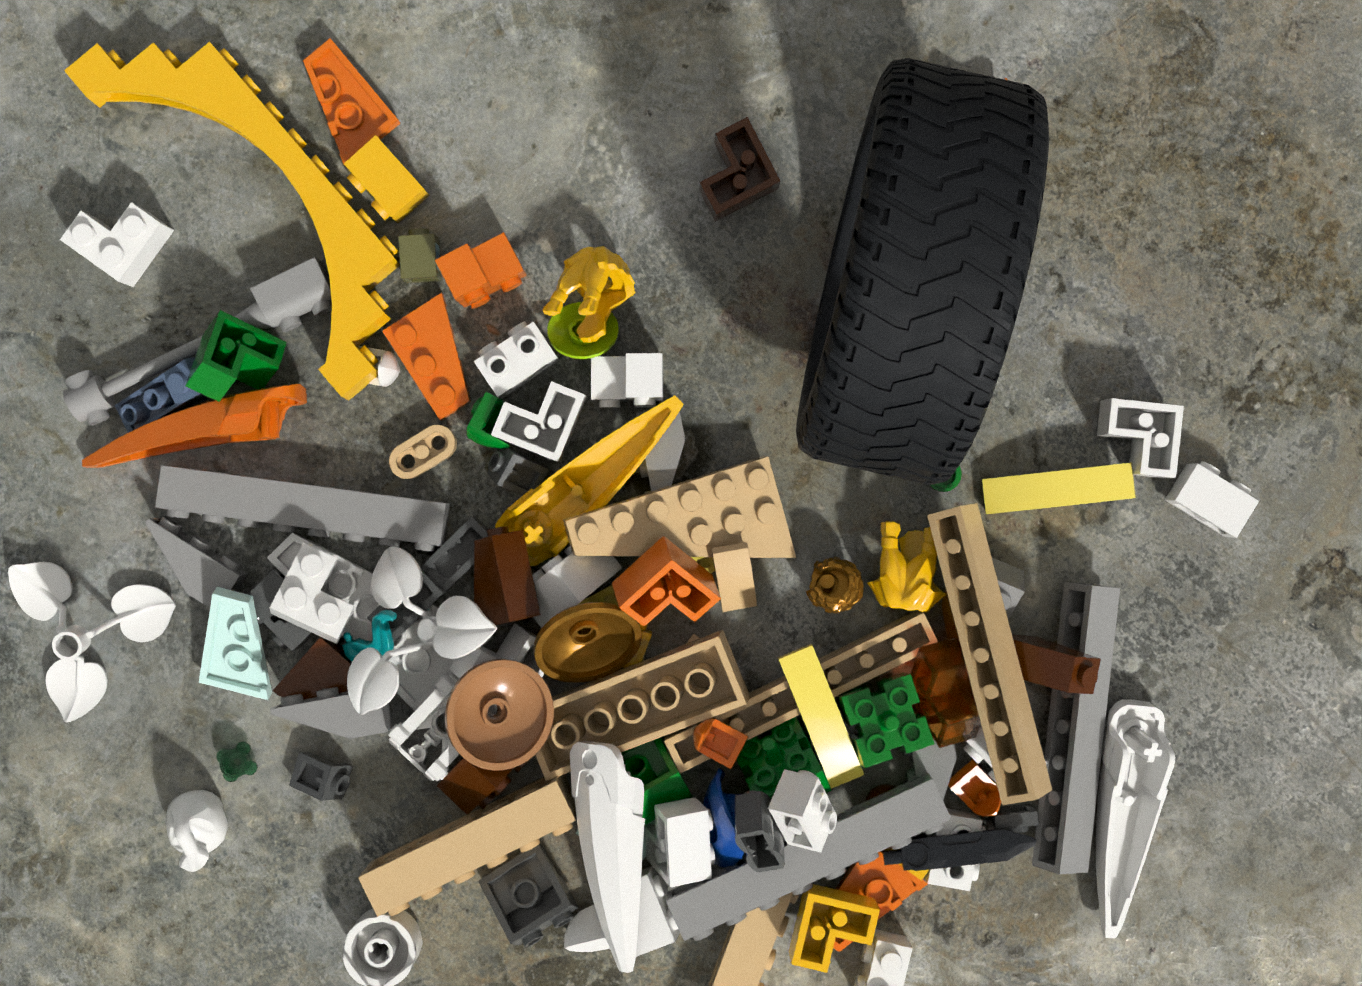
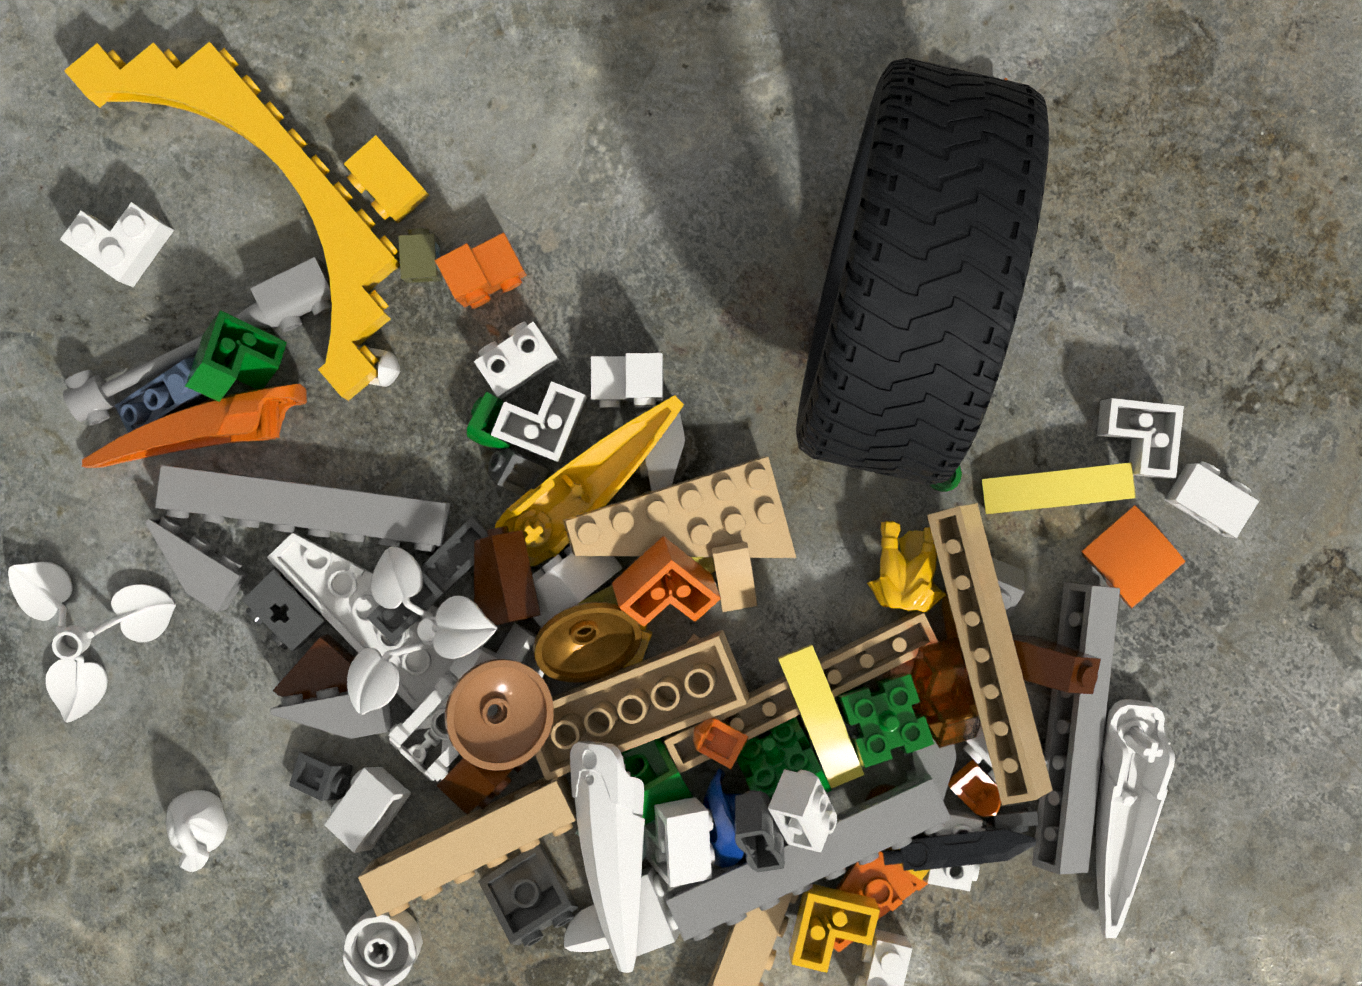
(229, 768): clear green plate -> none
(234, 646): light aqua wing -> none
(302, 596): white brick -> none
(347, 100): orange wing -> none
(367, 808): none -> white brick
(381, 636): teal piece -> none
(423, 451): tan plate -> none
(430, 355): orange wing -> none
(565, 340): lime dish -> none
(588, 274): yellow piece -> none
(747, 173): reddish brown brick -> none
(835, 585): pearl gold piece -> none
(1133, 556): none -> orange slope

